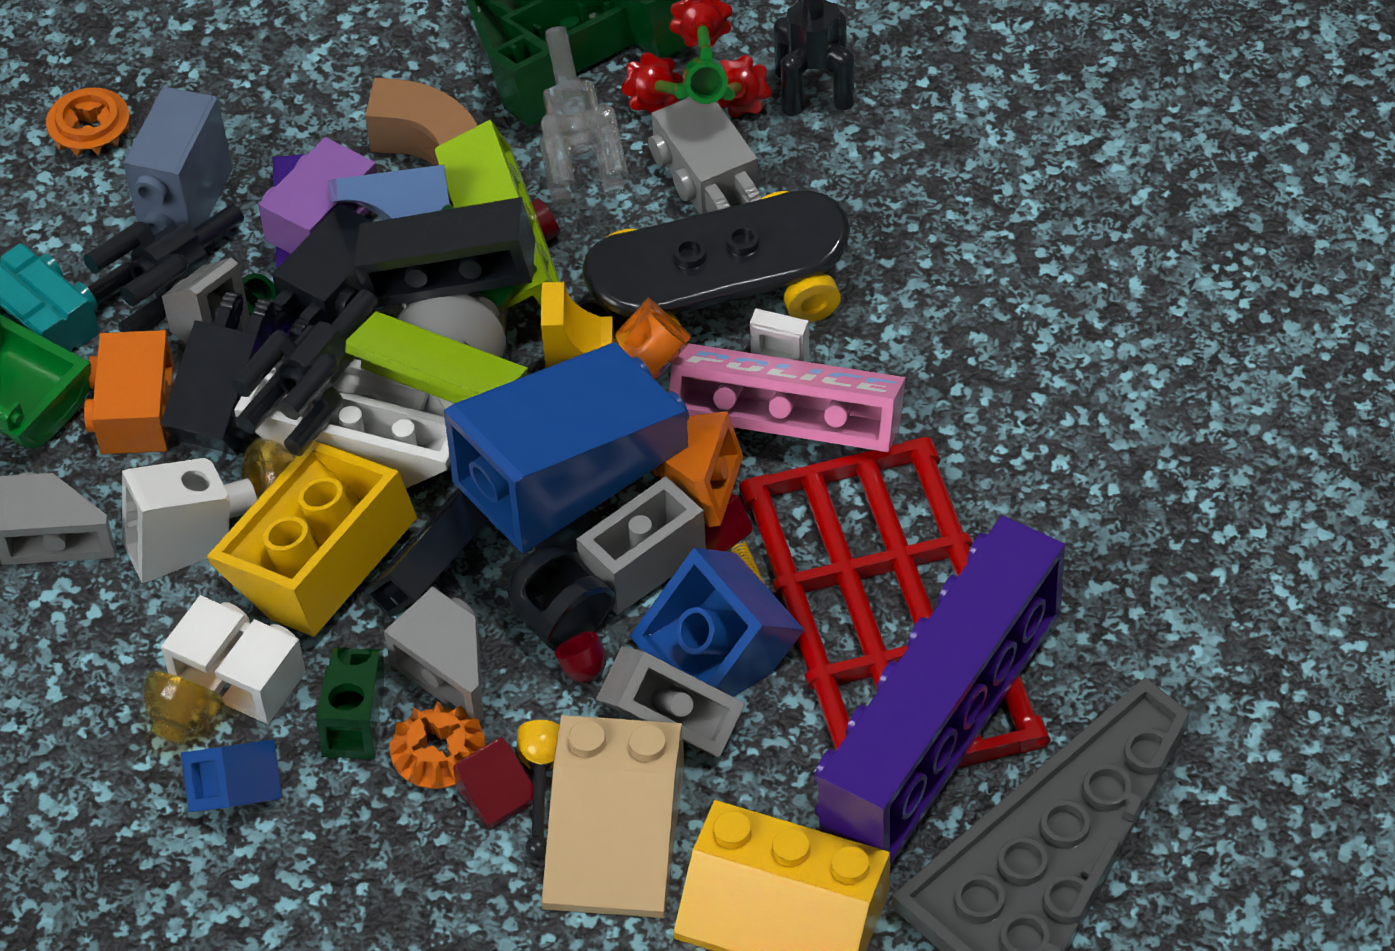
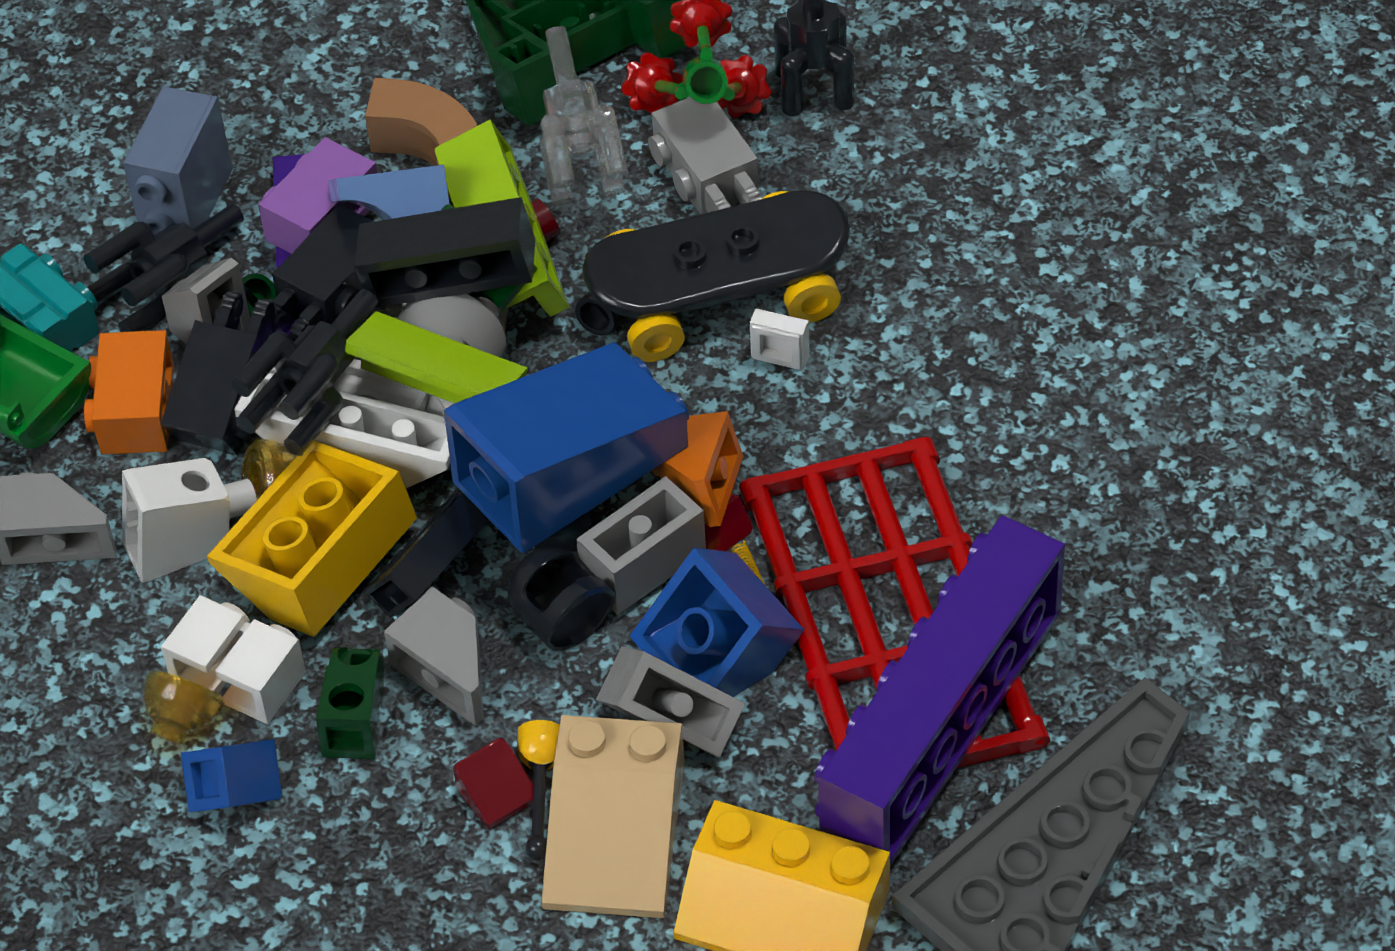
(88, 106): orange gear -> none
(425, 764): orange gear -> none
(569, 328): yellow arch -> none
(582, 657): dark red hinge -> none
(652, 337): orange leg -> none
(791, 396): bright pink brick -> none

